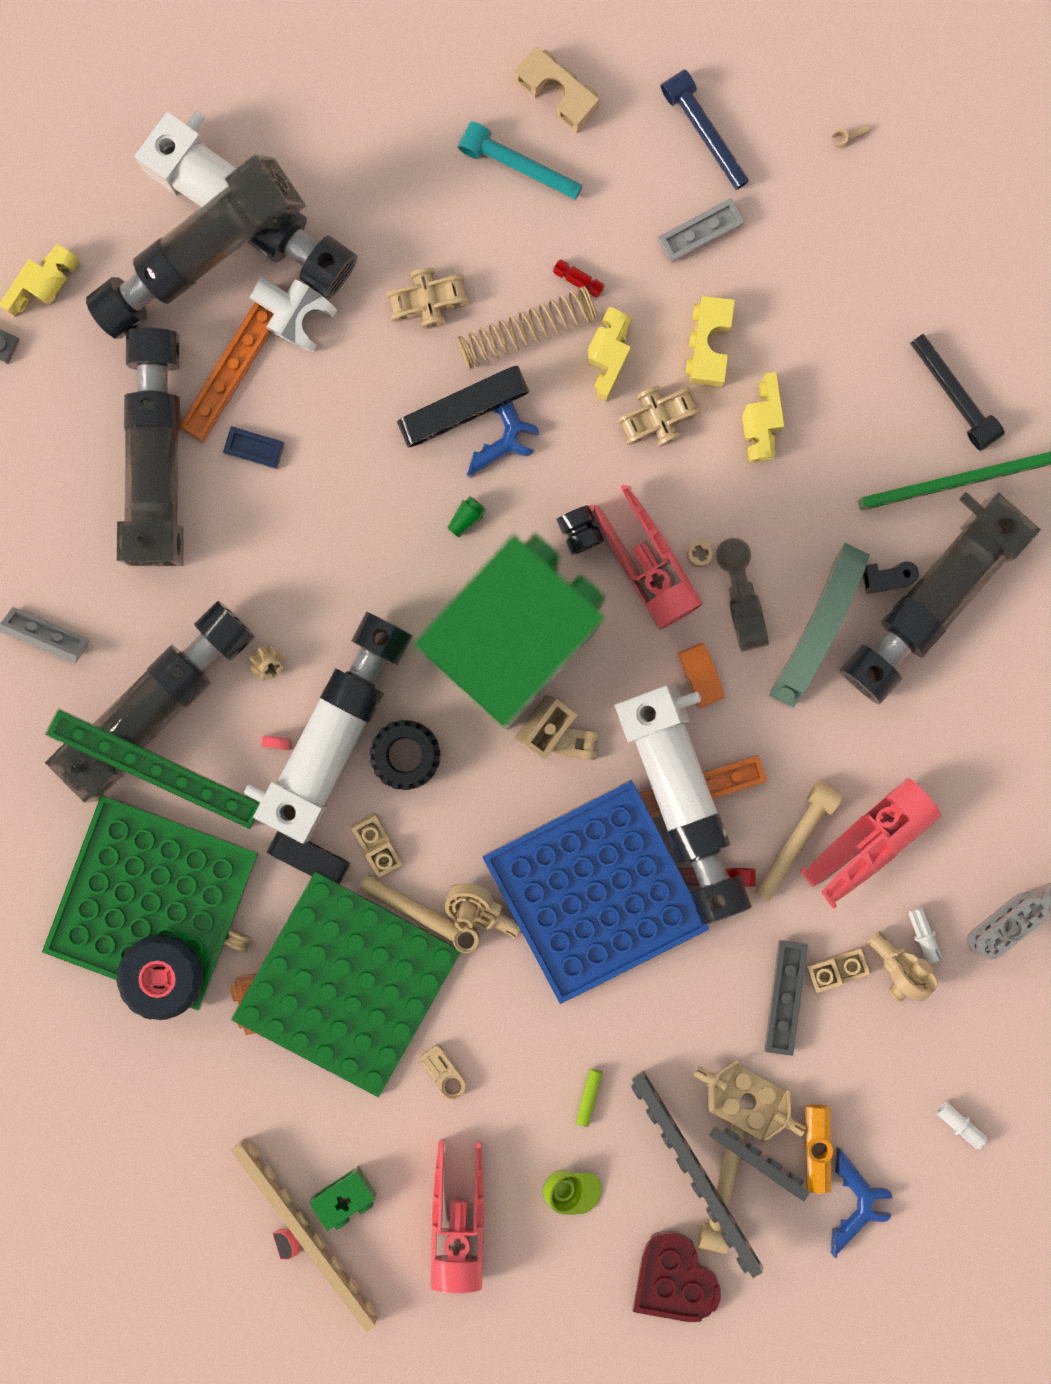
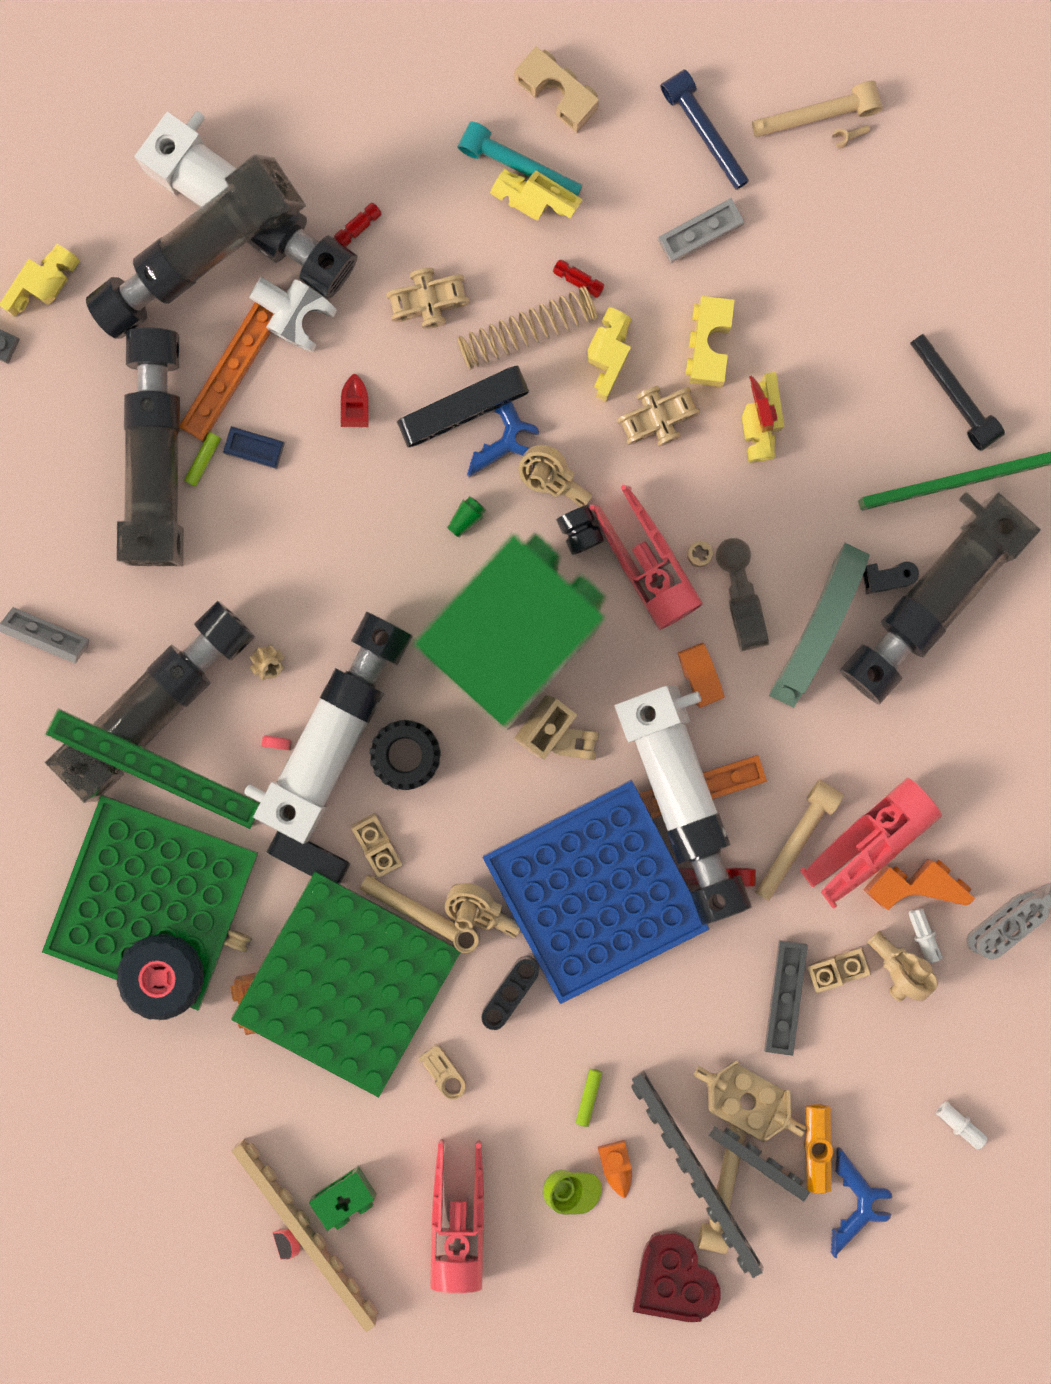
(202, 459): none -> lime piece
(354, 403): none -> red plate
(358, 224): none -> red axle
(505, 1005): none -> black beam
(535, 194): none -> light yellow plate
(551, 474): none -> tan pin
(616, 1166): none -> orange plate
(766, 412): none -> red plate
(864, 100): none -> tan piece
(930, 880): none -> orange arch

